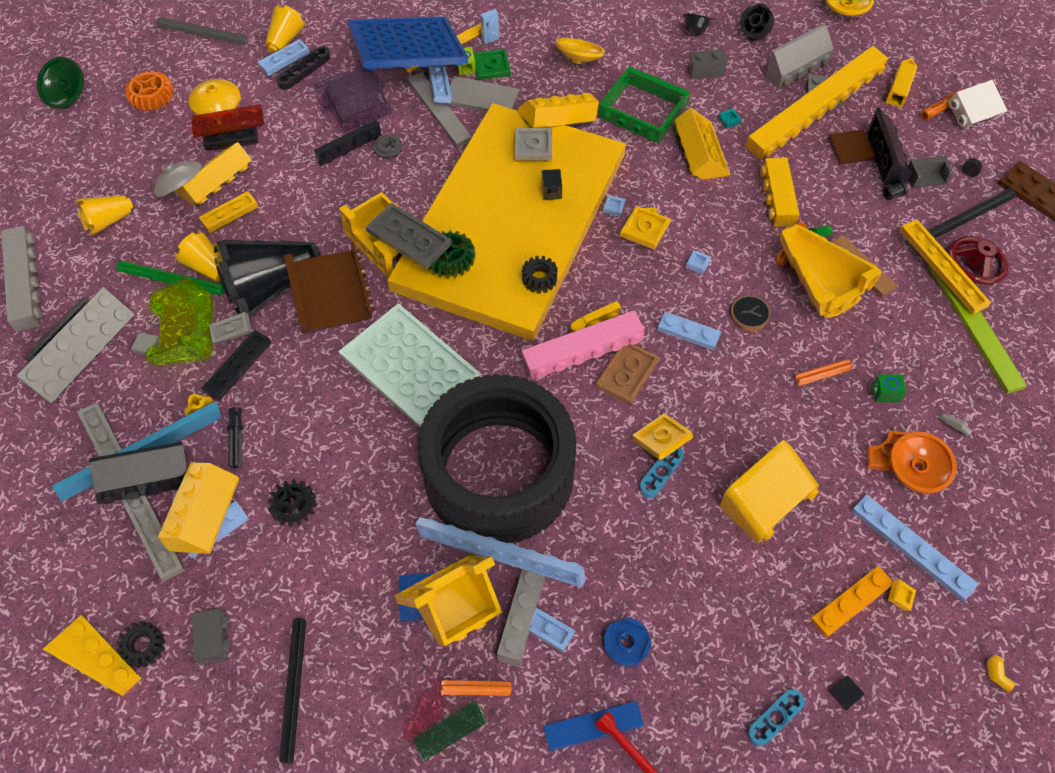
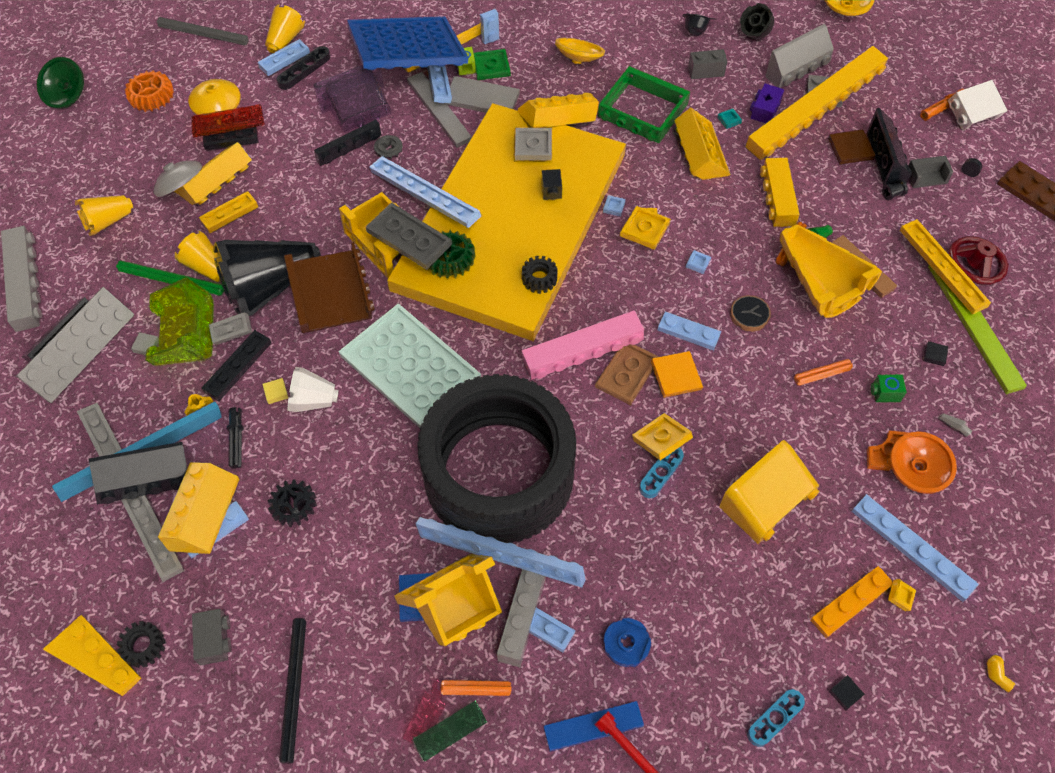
(275, 391): none -> light yellow tile
(310, 391): none -> white cone
(426, 192): none -> light blue plate
(600, 315): yellow hinge -> none
(676, 374): none -> light orange tile
(766, 103): none -> dark purple brick
(902, 83): yellow piece -> none
(935, 353): none -> black tile
(972, 213): black axle -> none

